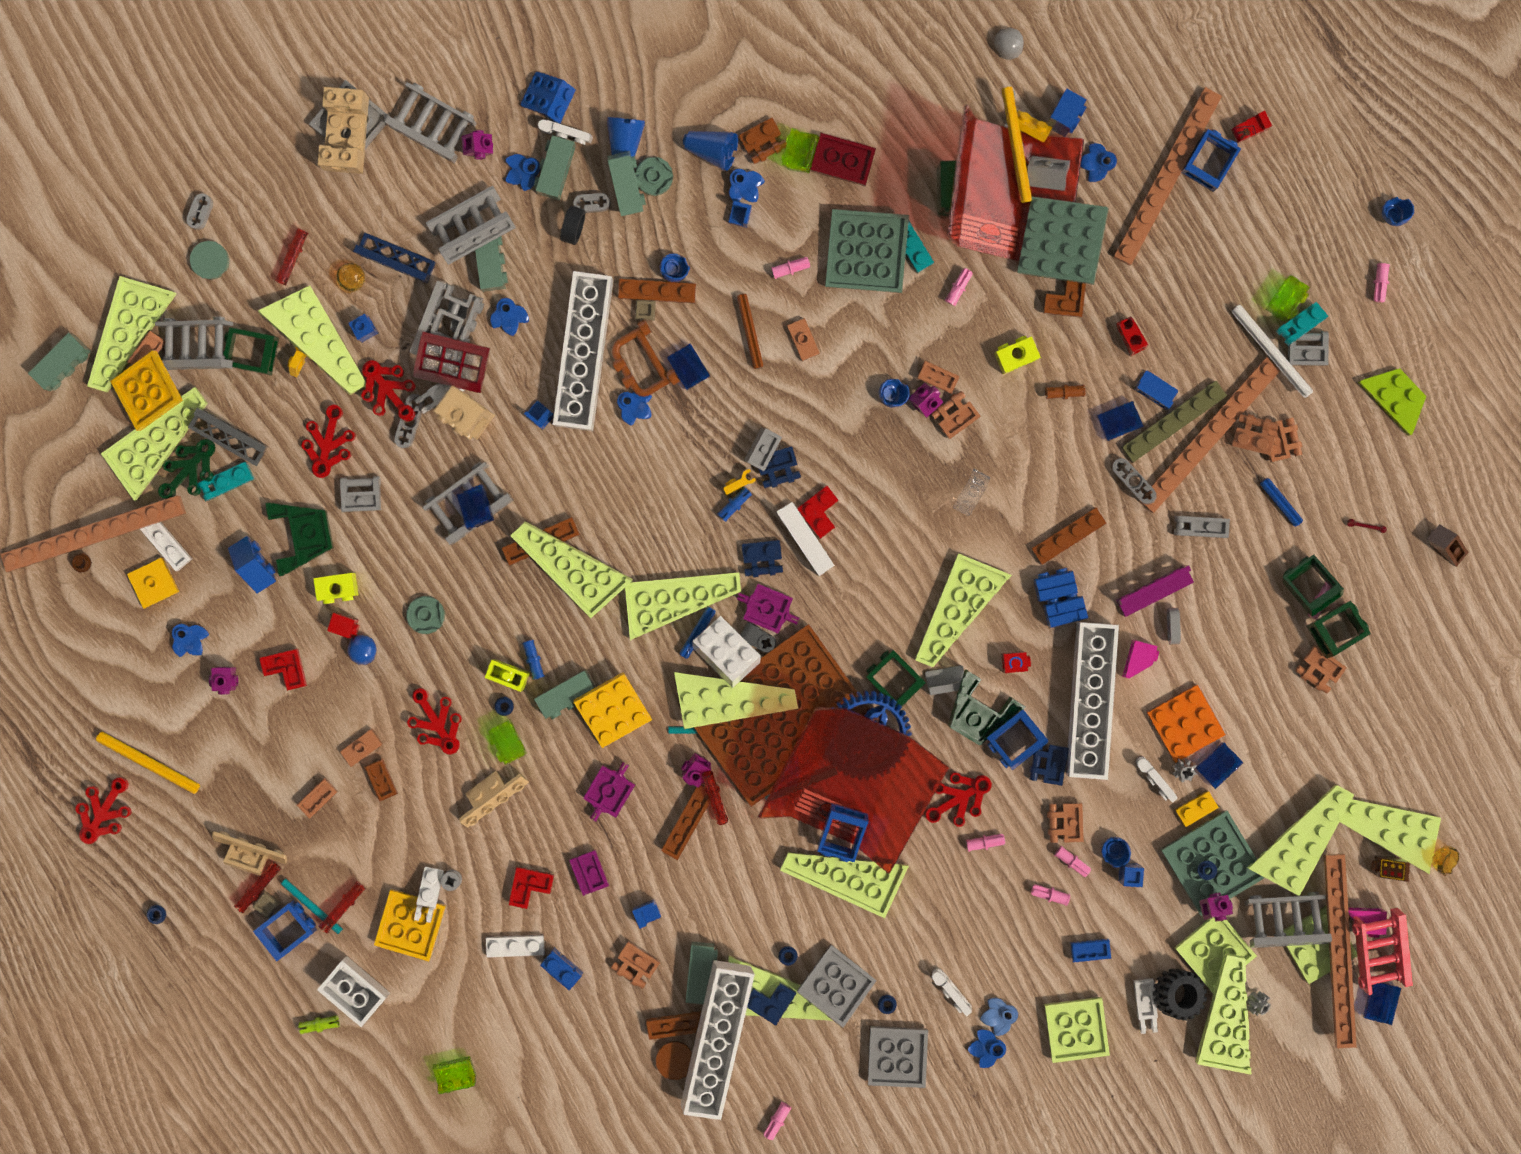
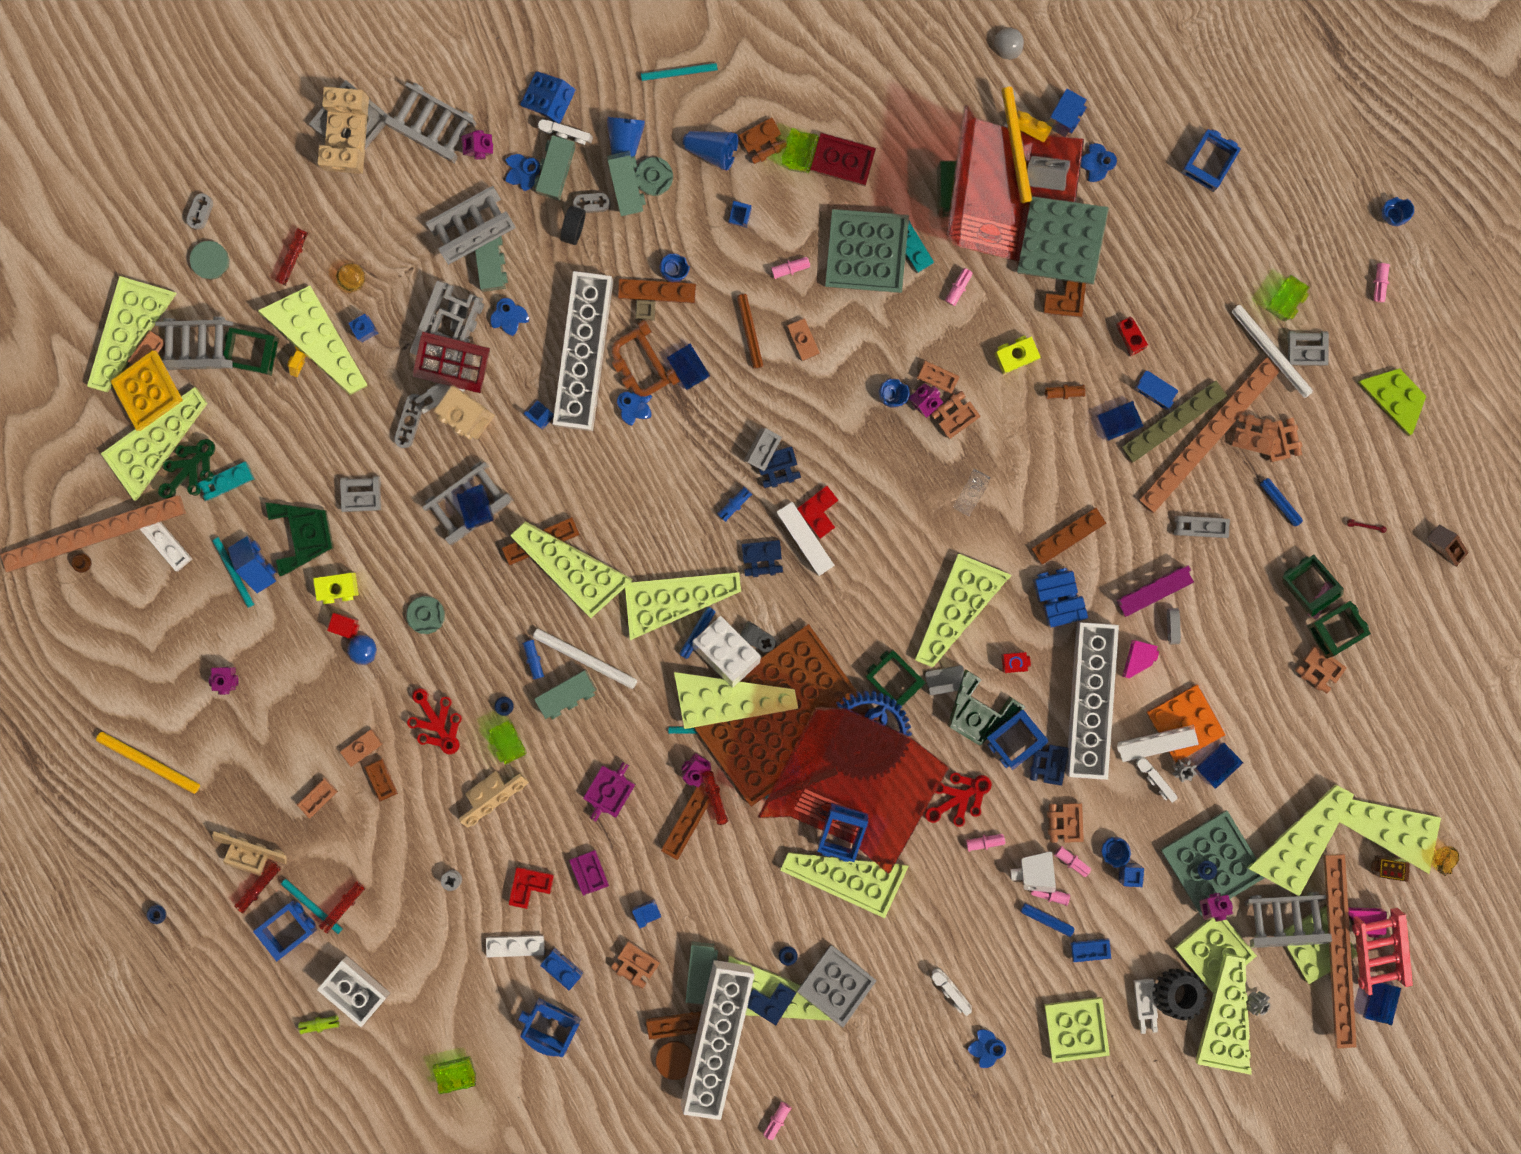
(60, 362): sand green brick -> none
(101, 812): red plant -> none
(153, 583): yellow plate -> none
(191, 641): blue plate -> none
(228, 429): dark grey fence -> none
(234, 575): none -> teal bar
(266, 904): dark tan tile -> none
(289, 664): red plate -> none
(327, 444): red plant -> none
(386, 388): red plant -> none
(390, 262): dark blue fence -> none
(402, 933): yellow plate -> none
(429, 892): white hinge -> none
(507, 675): neon yellow brick -> none
(541, 1042): none -> blue animal
(584, 658): none -> white axle
(612, 709): yellow plate -> none
(679, 71): none -> teal bar
(733, 485): yellow plate -> none
(747, 187): blue plate -> none
(768, 608): magenta plate -> none
(887, 1010): dark blue plate -> none
(897, 1056): light grey plate -> none
(996, 1016): medium blue plate -> none
(1036, 873): none -> white torso
(1047, 920): none -> blue axle
(1121, 474): light grey beam -> none
(1158, 743): none -> white fence
(1167, 176): nougat plate -> none
(1196, 808): yellow plate -> none
(1252, 127): red leg -> none
(1302, 323): teal plate -> none

